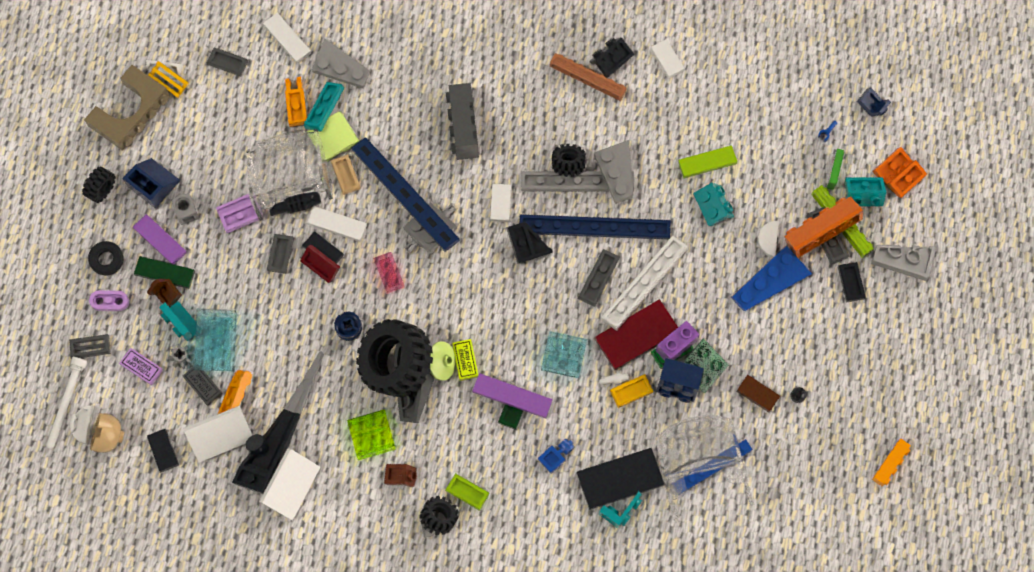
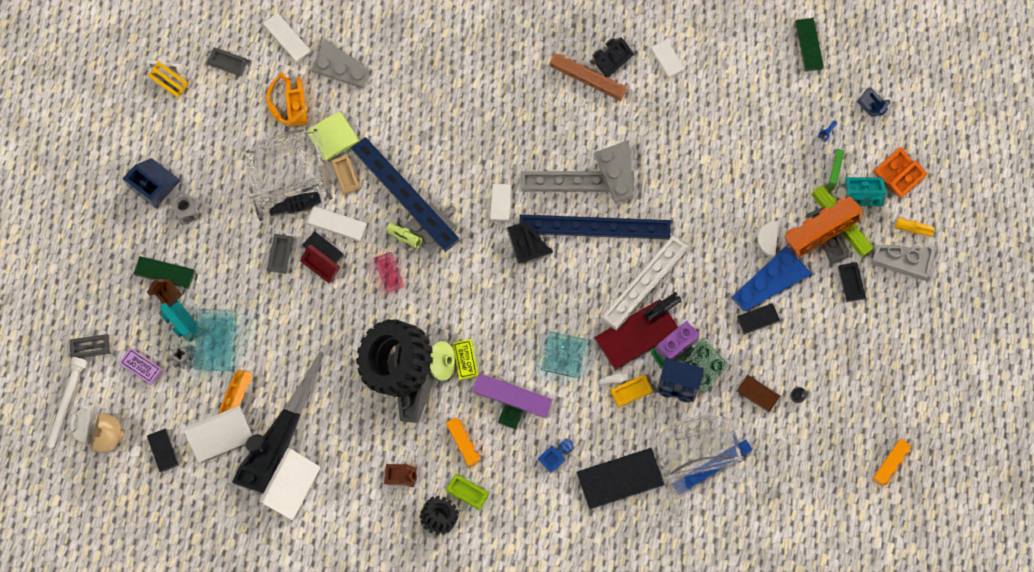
(97, 250): black tyre -> none
(98, 184): black tyre -> none
(109, 300): lavender plate -> none
(122, 131): dark tan arch -> none
(159, 239): medium lavender tile -> none
(202, 385): dark grey tile -> none
(237, 213): lavender plate -> none
(273, 110): none -> light orange piece
(323, 106): teal tile -> none
(350, 333): dark blue wheel -> none
(371, 434): clear neon green slope -> none
(403, 235): none -> yellowish green pin
(462, 442): none -> light orange piece
(463, 121): dark grey wedge -> none
(565, 153): black tyre -> none
(599, 277): dark grey tile -> none
(611, 514): teal bracket -> none
(662, 307): none -> black pin
(707, 161): lime tile -> none
(713, 203): teal bracket -> none
(758, 318): none -> black tile
(809, 44): none -> dark green tile
(914, 227): none -> yellow axle

